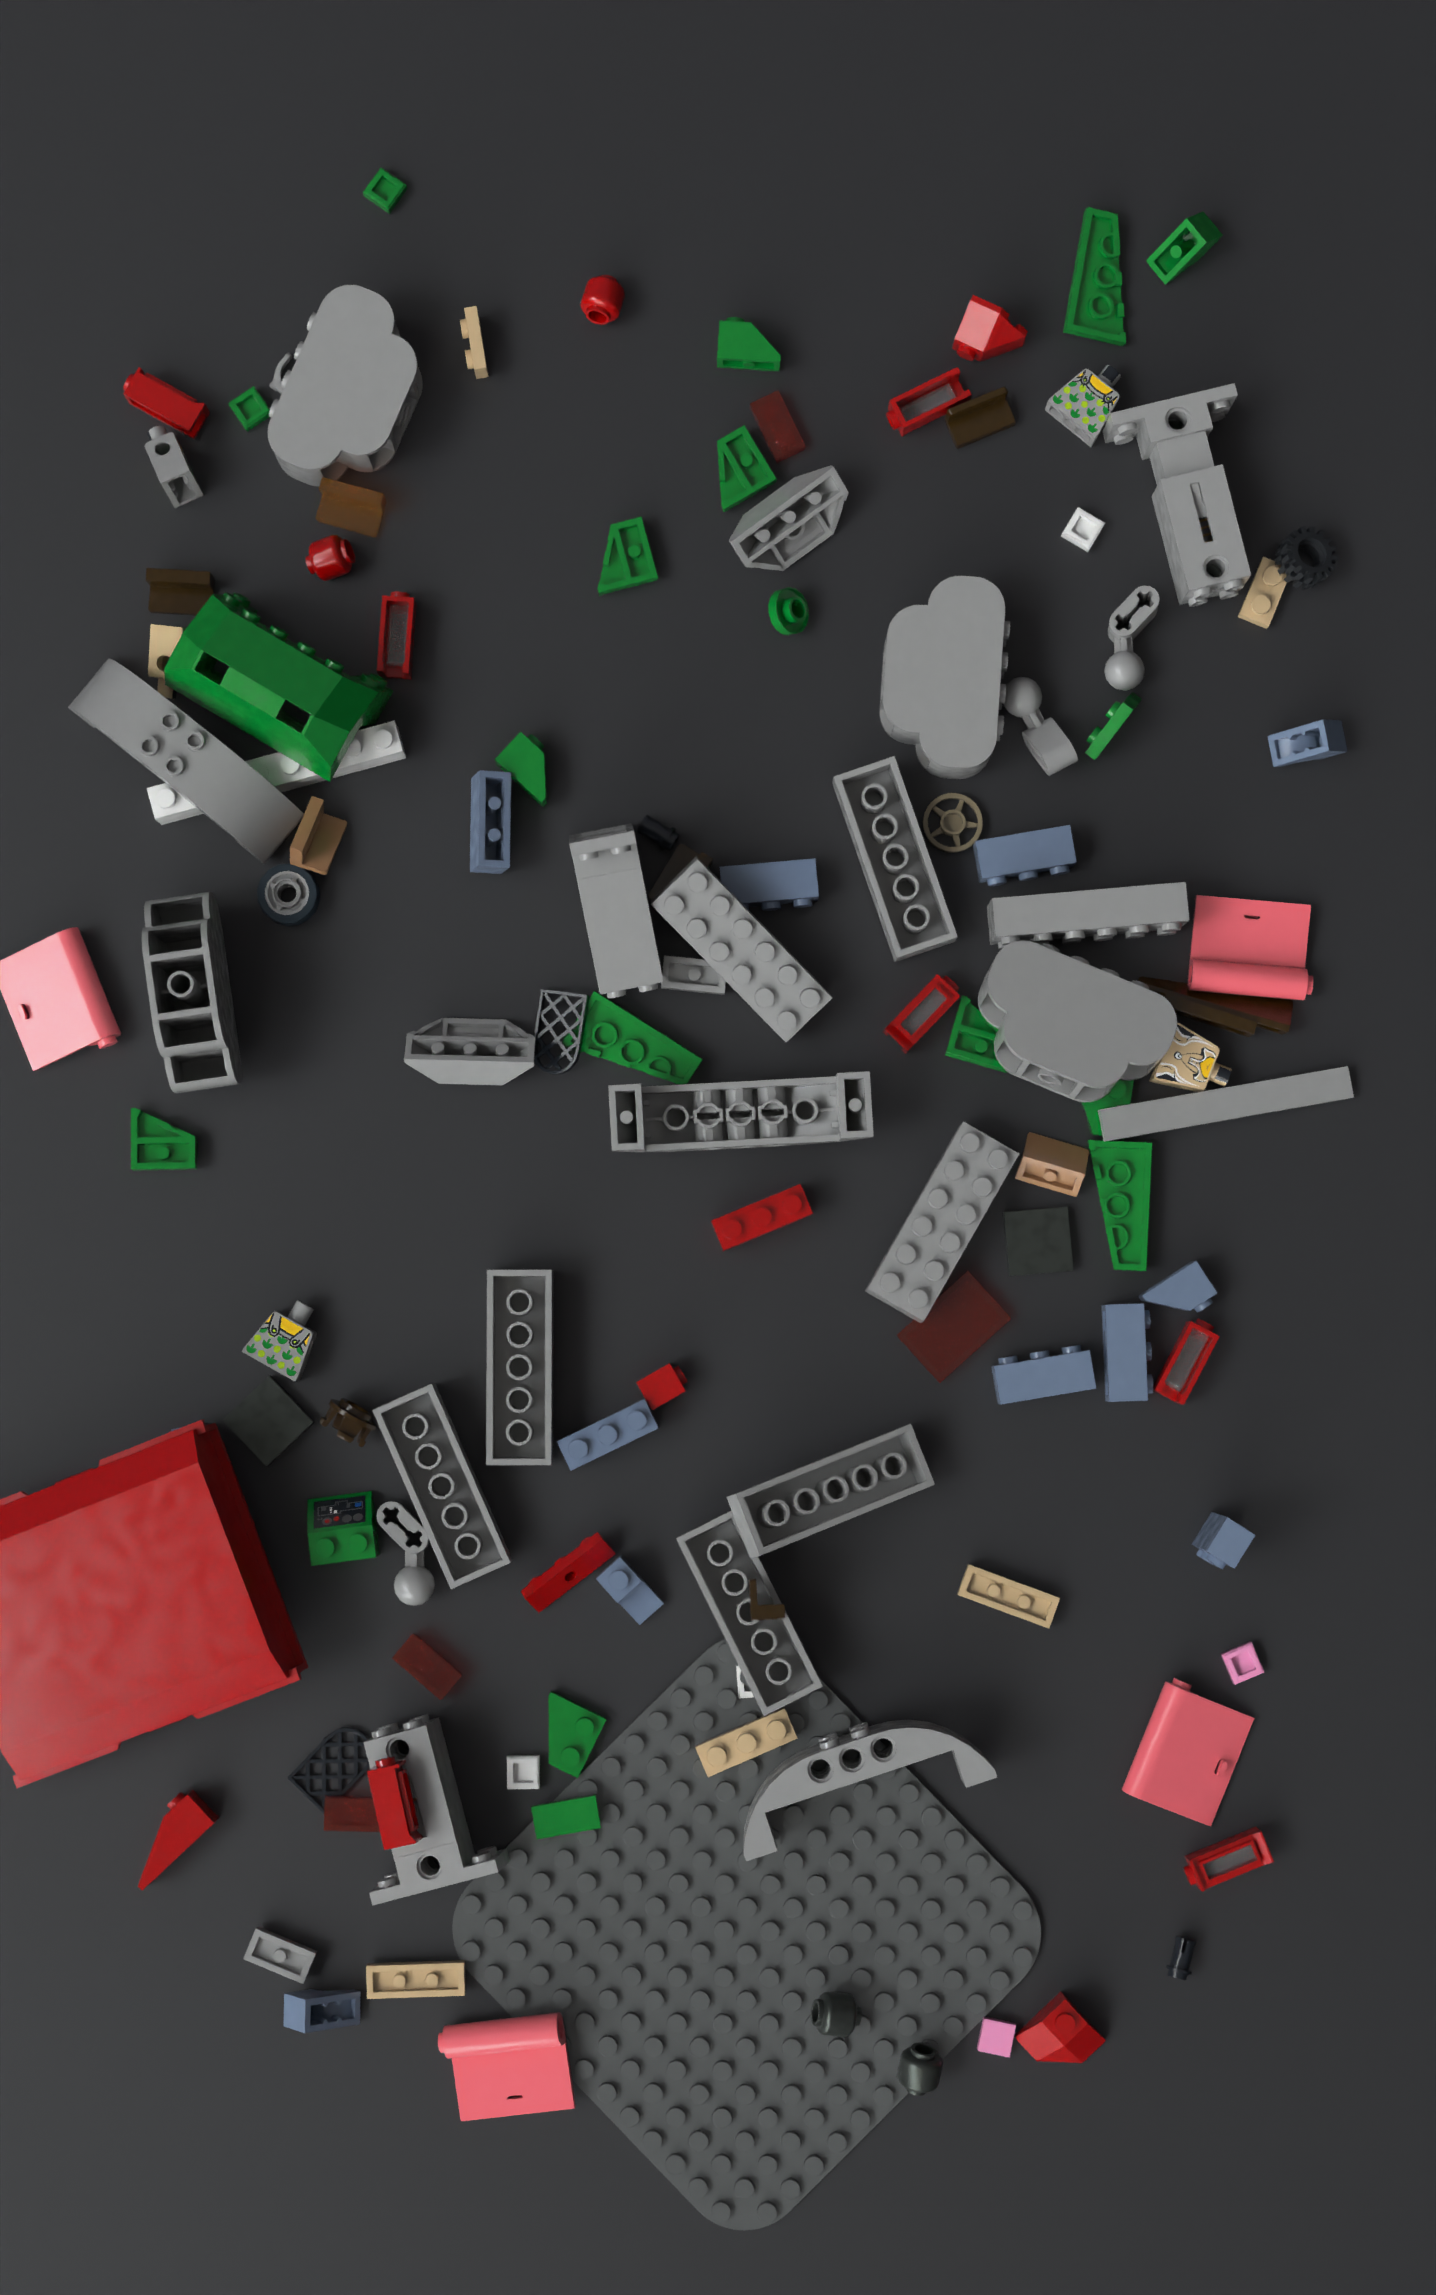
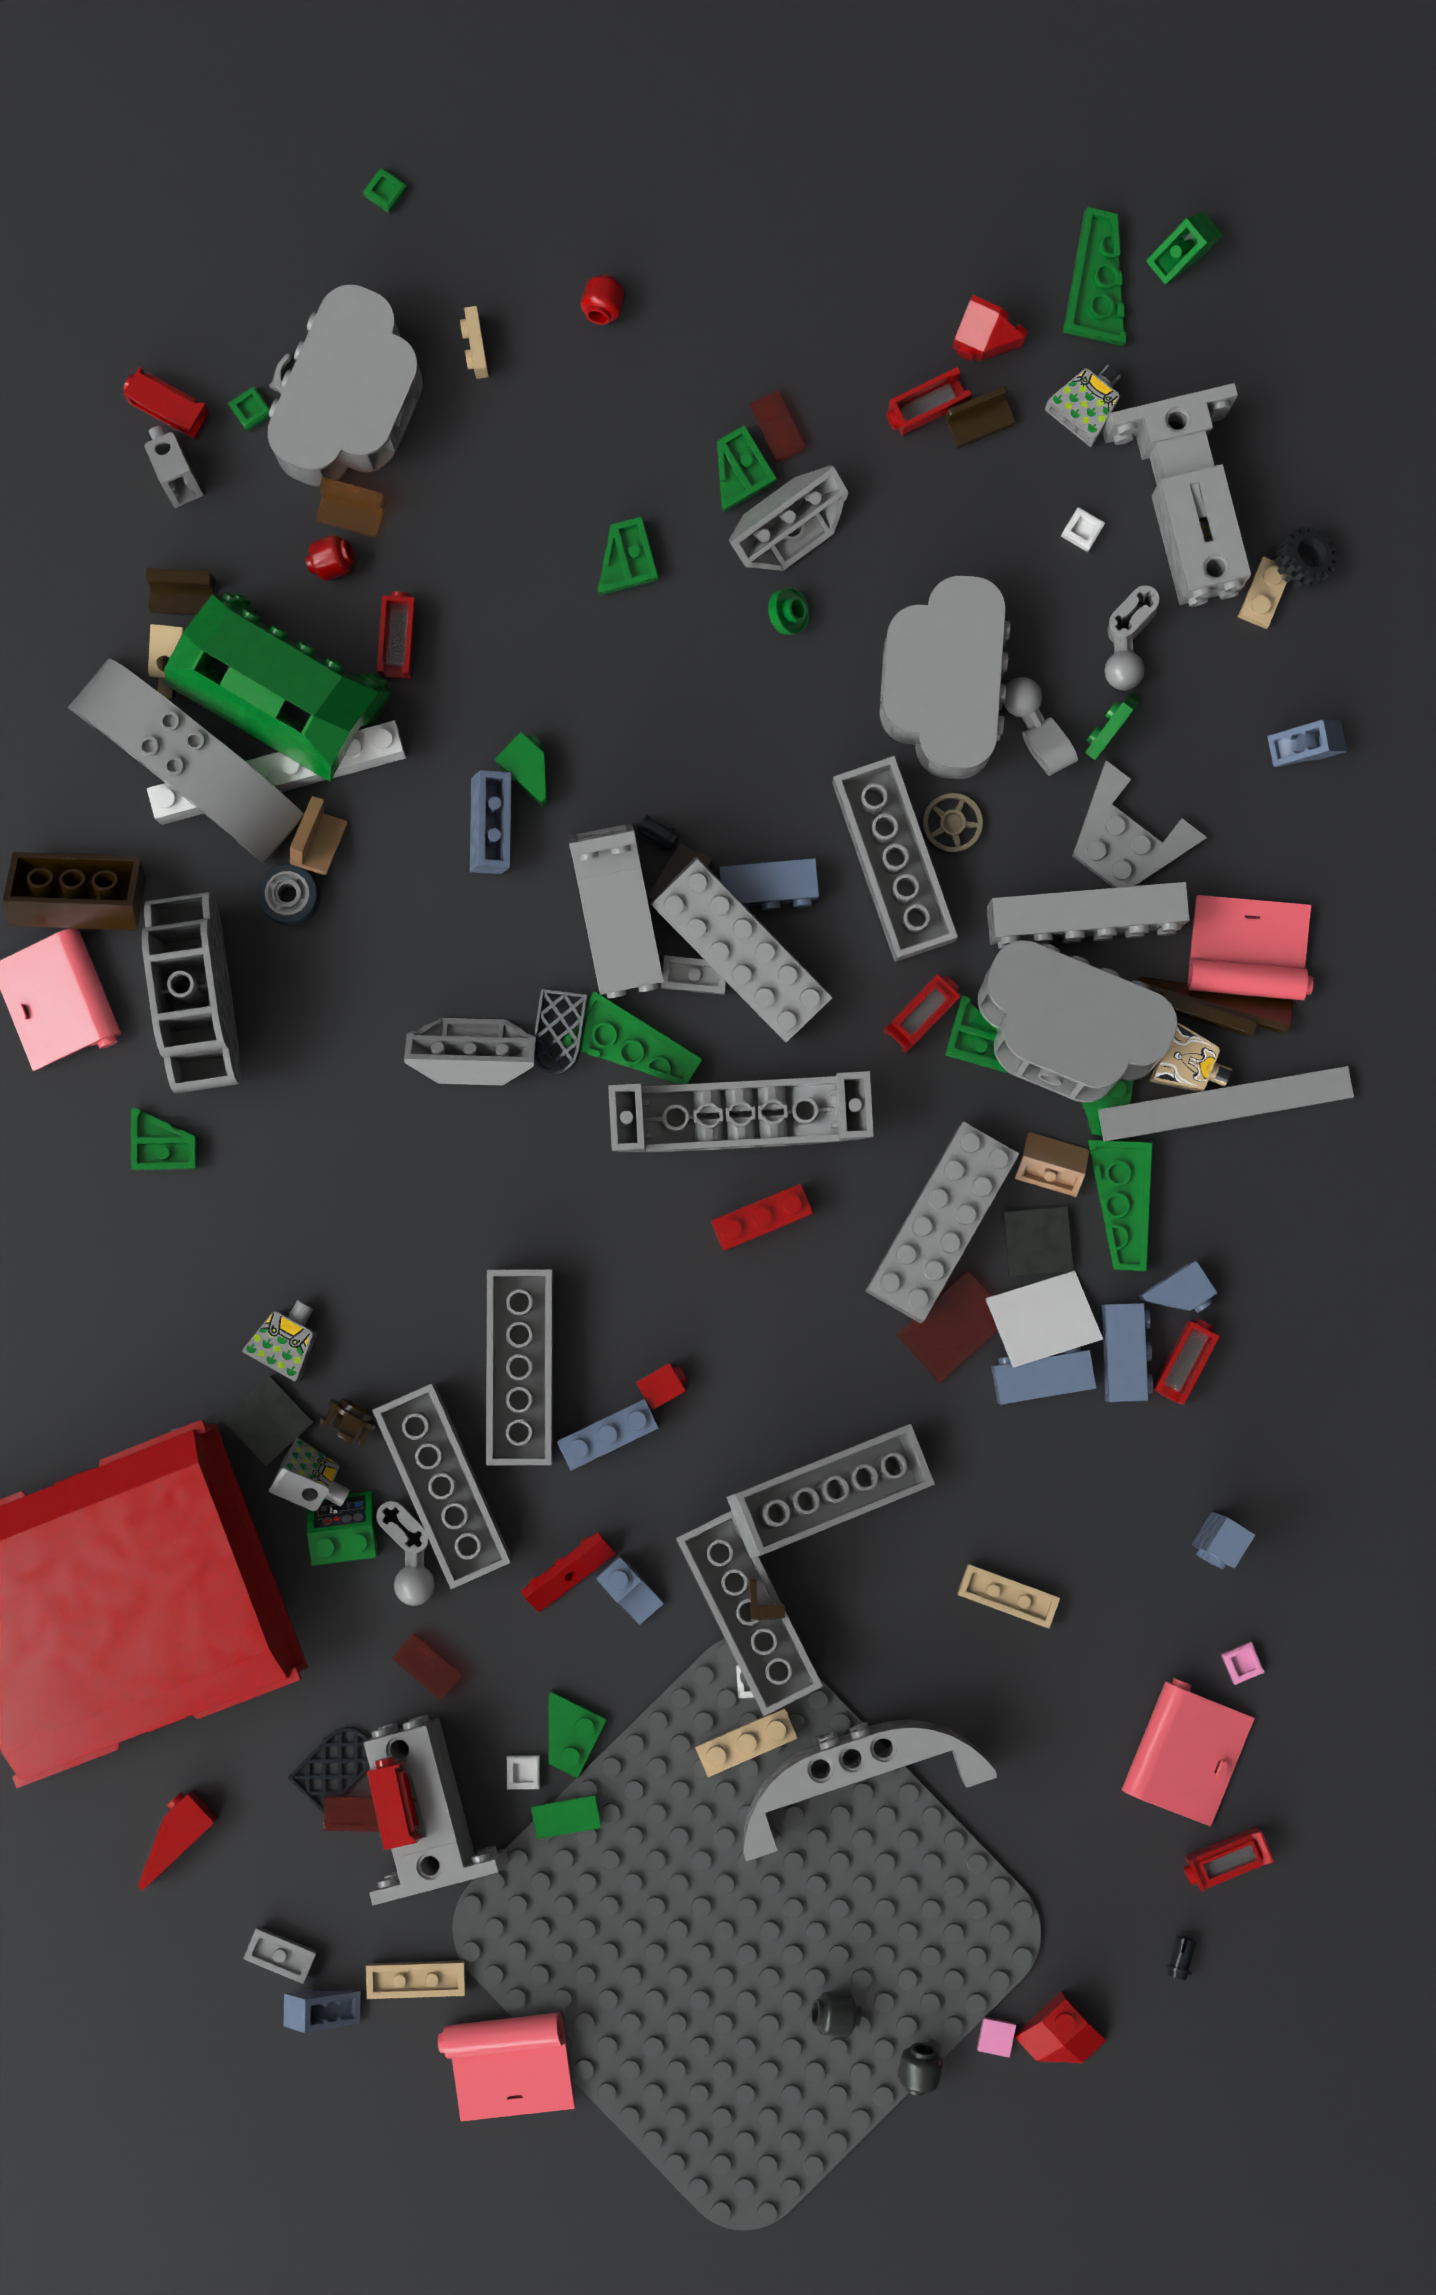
(74, 891): none -> dark brown brick
(307, 1478): none -> light grey torso
(745, 347): green slope -> none
(1024, 855): sand blue brick -> none
(1044, 1319): none -> white sticker
(1117, 845): none -> light grey wing

